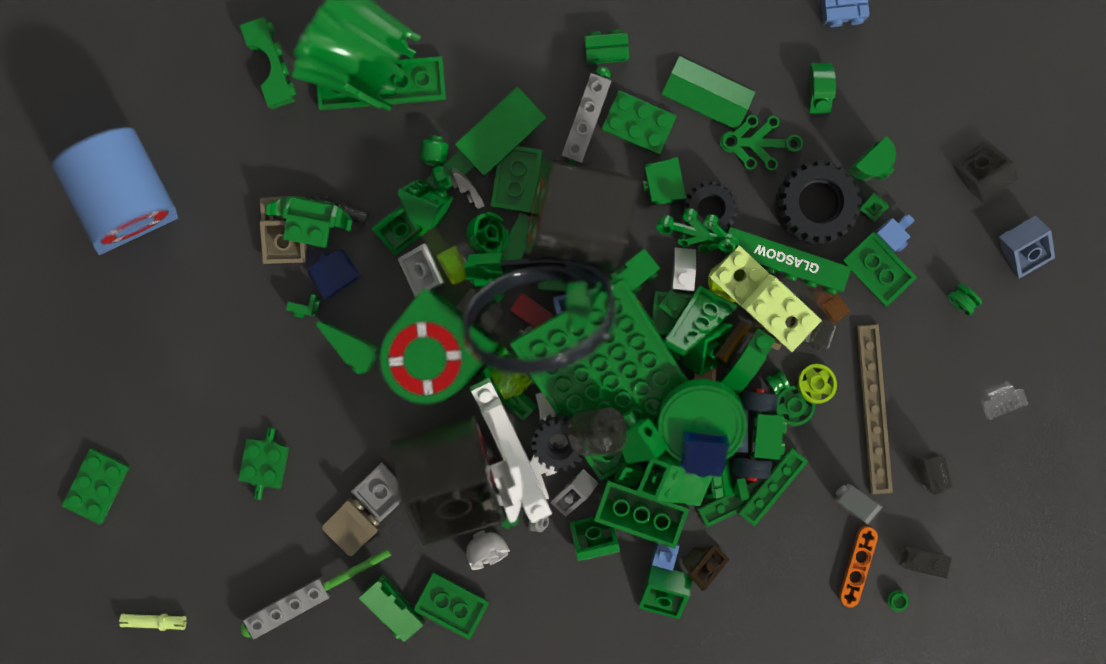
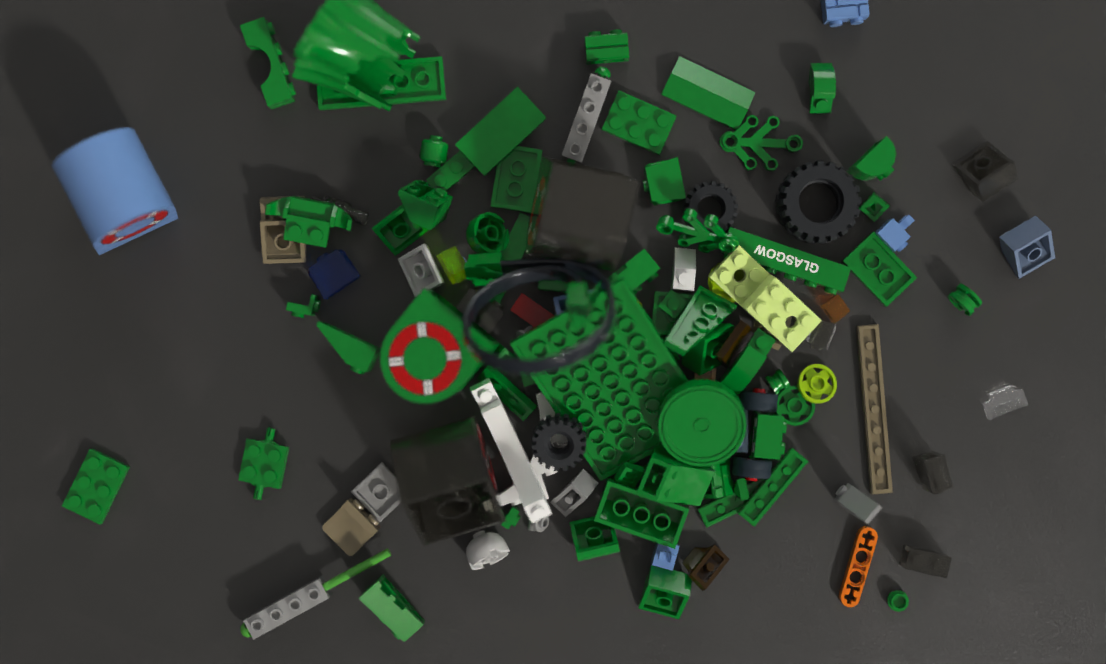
(153, 621): yellowish green pin -> none
(440, 177): green tile -> none
(451, 605): green plate -> none
(464, 184): dark grey slope -> none
(508, 481): white slope -> none
(509, 383): clear neon green head -> none
(597, 432): clear smoke wheel -> none
(642, 440): green torso -> none
(704, 454): clear blue torso -> none

